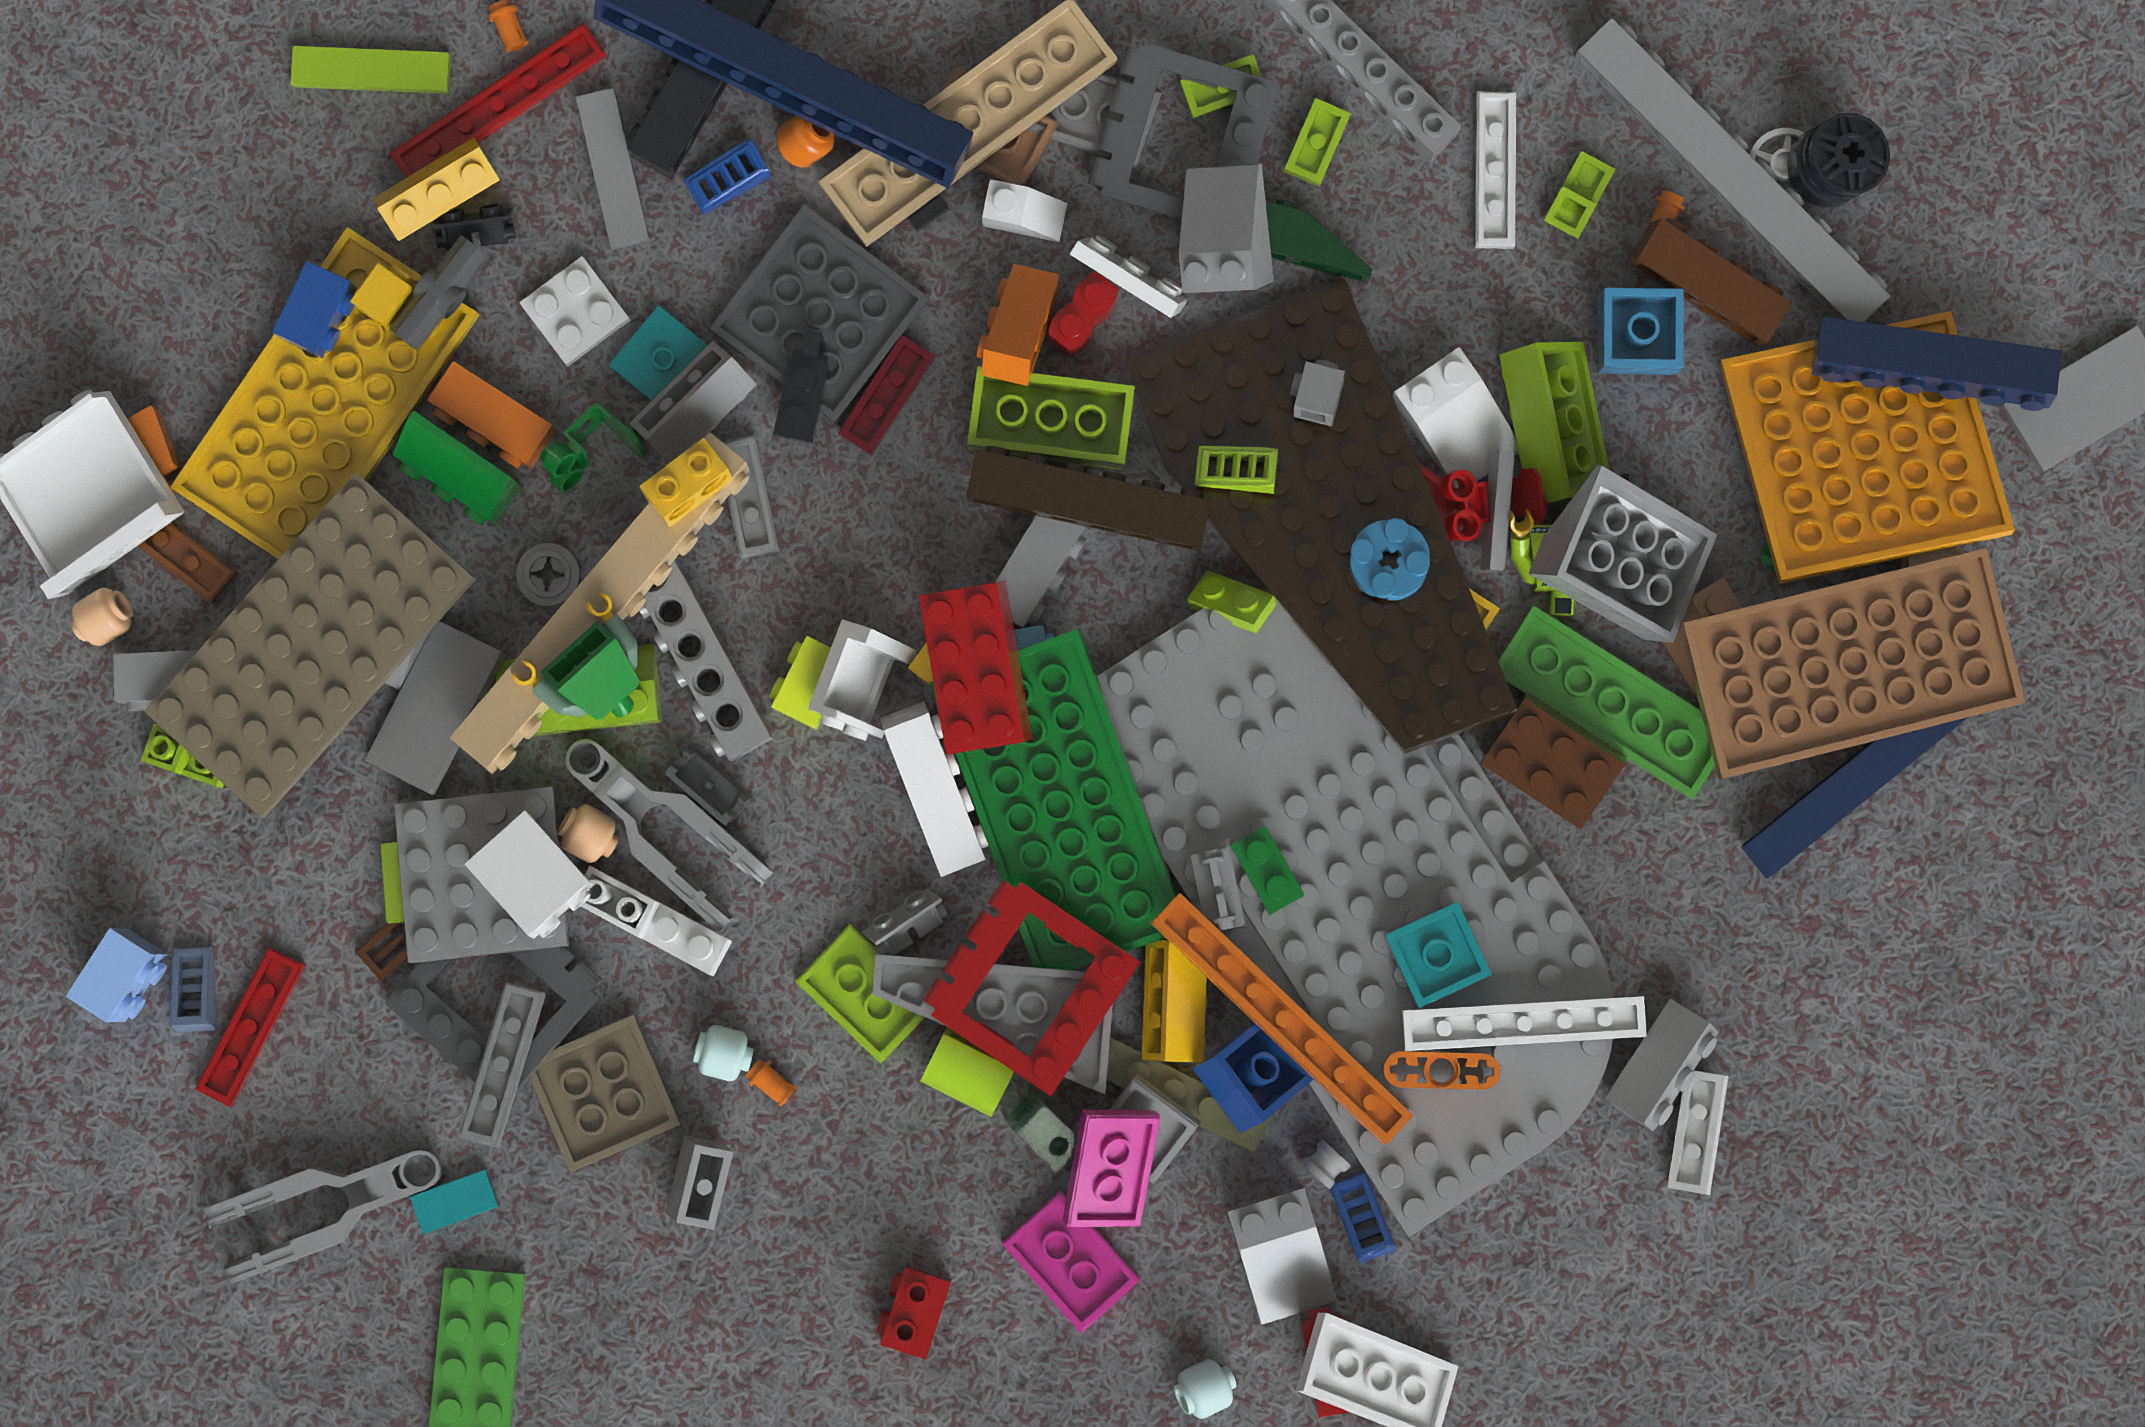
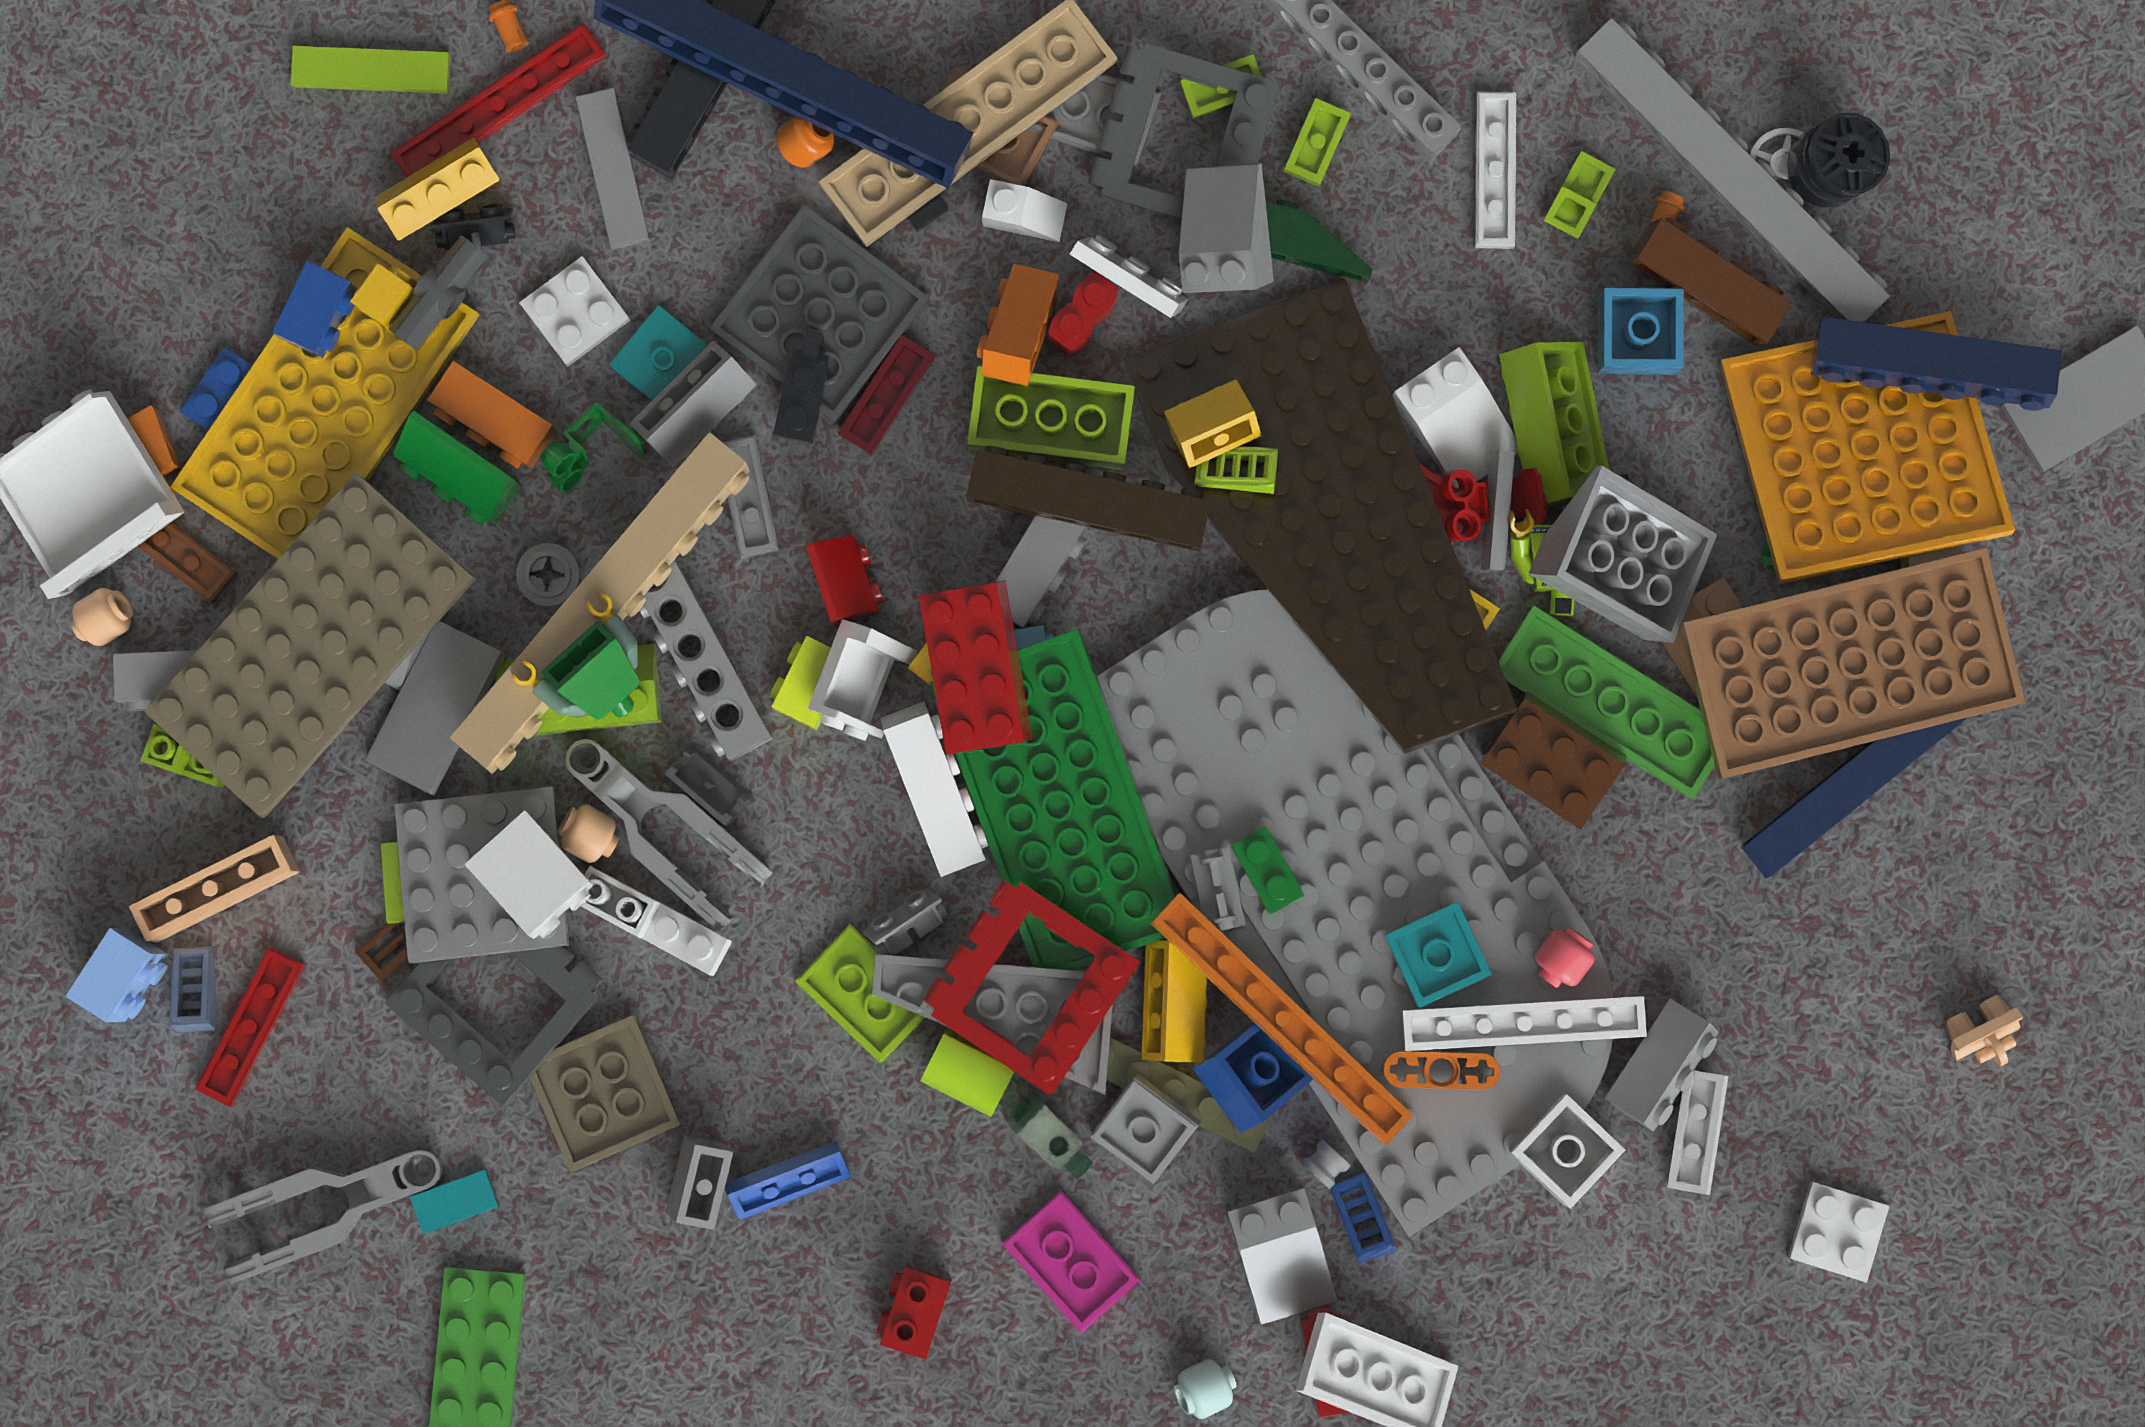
(214, 889): none -> light nougat brick
(216, 388): none -> blue plate
(502, 1065): light grey tile -> none
(686, 482): yellow brick -> none
(722, 1053): light aqua head -> none
(734, 189): blue slope -> none
(770, 1082): orange pin -> none
(787, 1180): none -> blue plate
(843, 579): none -> red slope
(1111, 1168): dark pink tile -> none
(1212, 423): none -> yellow brick
(1232, 599): lime plate -> none
(1317, 391): light grey brick -> none
(1390, 536): dark azure plate -> none
(1564, 957): none -> coral head
(1572, 1159): none -> white brick
(1838, 1231): none -> white plate
(1999, 1023): none -> light nougat hips

